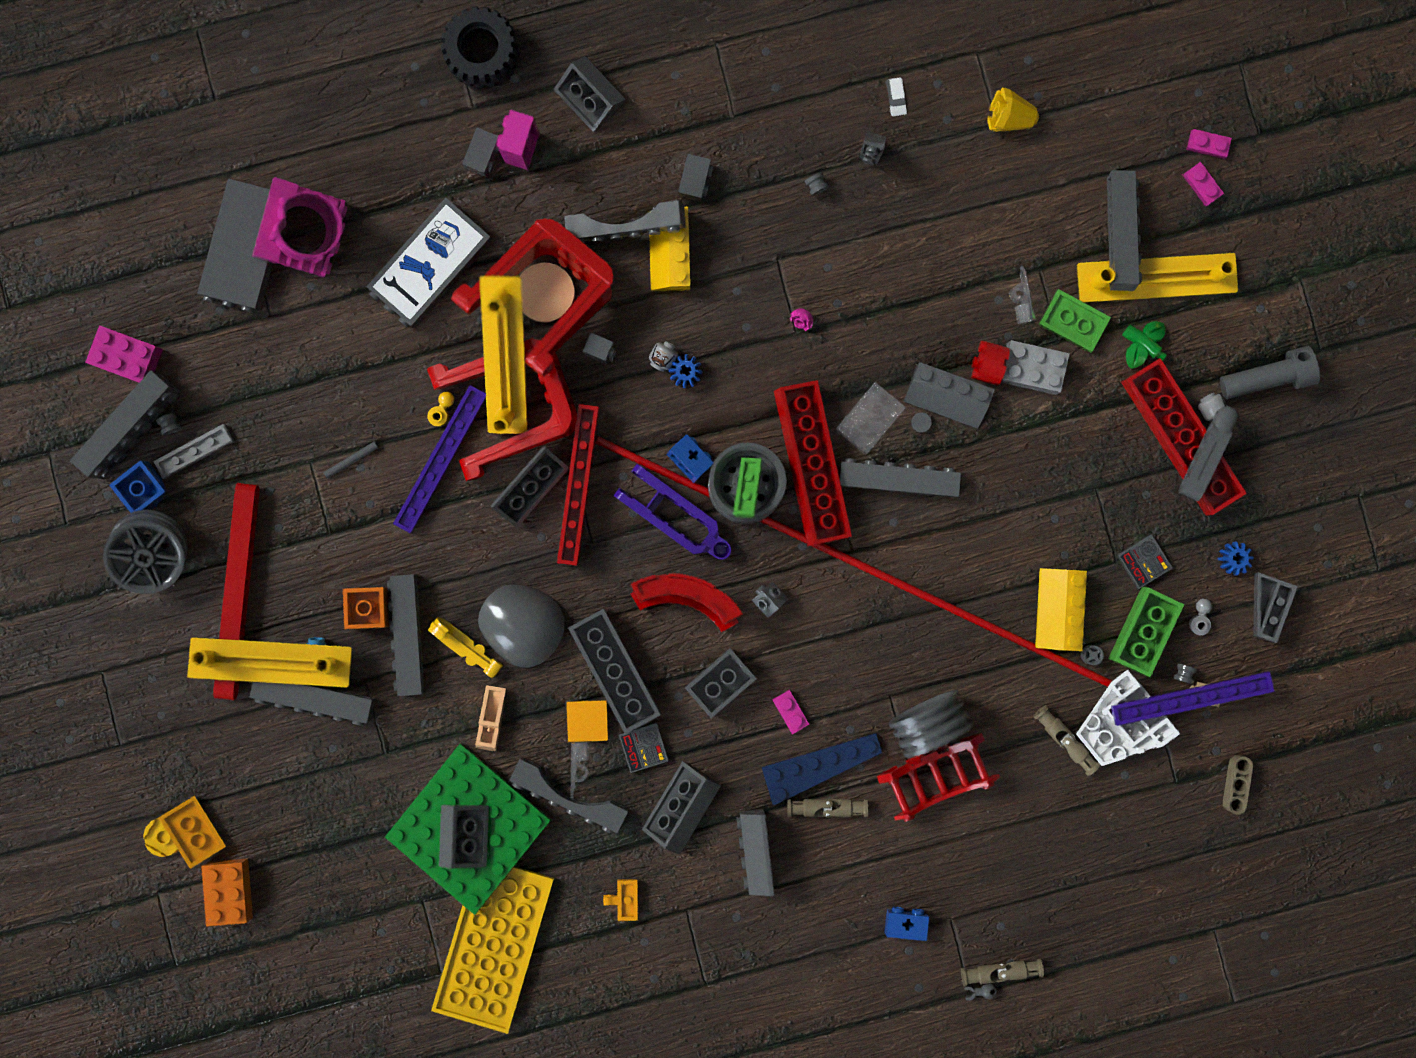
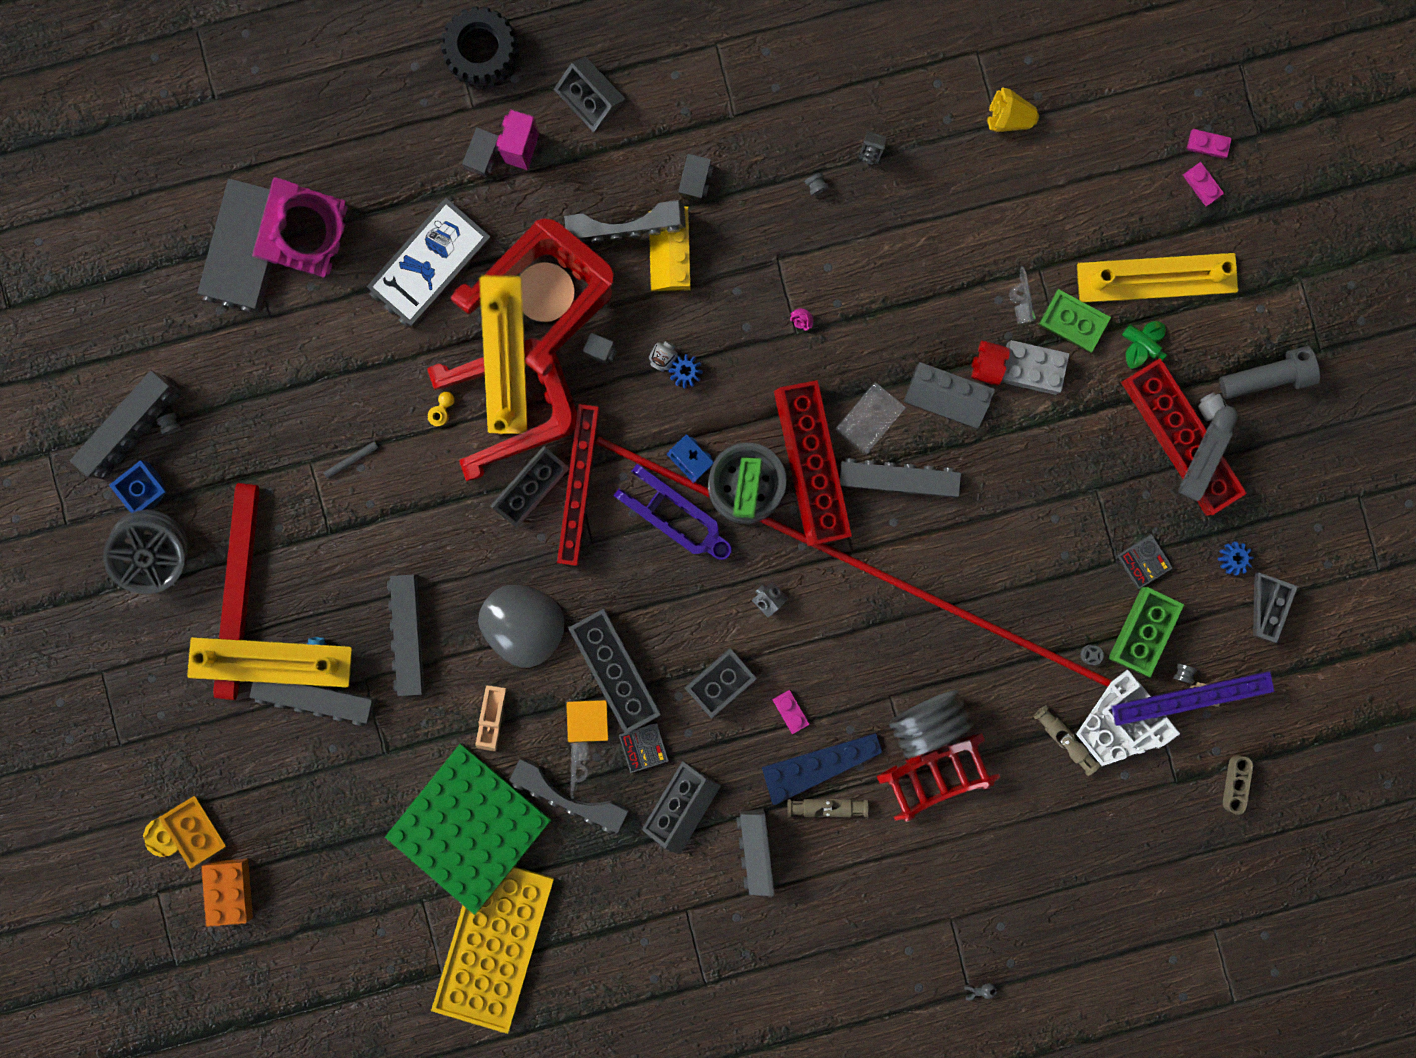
(123, 354): dark pink brick -> none
(193, 451): light grey tile -> none
(365, 608): orange brick -> none
(440, 459): dark purple plate -> none
(463, 836): dark grey slope -> none
(464, 646): yellow piece -> none
(625, 899): light orange plate -> none
(689, 592): red fence -> none
(896, 96): white sticker -> none
(915, 930): blue brick -> none
(921, 422): dark grey tile -> none
(1011, 971): dark tan piece -> none
(1061, 609): yellow slope -> none
(1123, 230): dark grey brick -> none
(1203, 607): light grey plate -> none

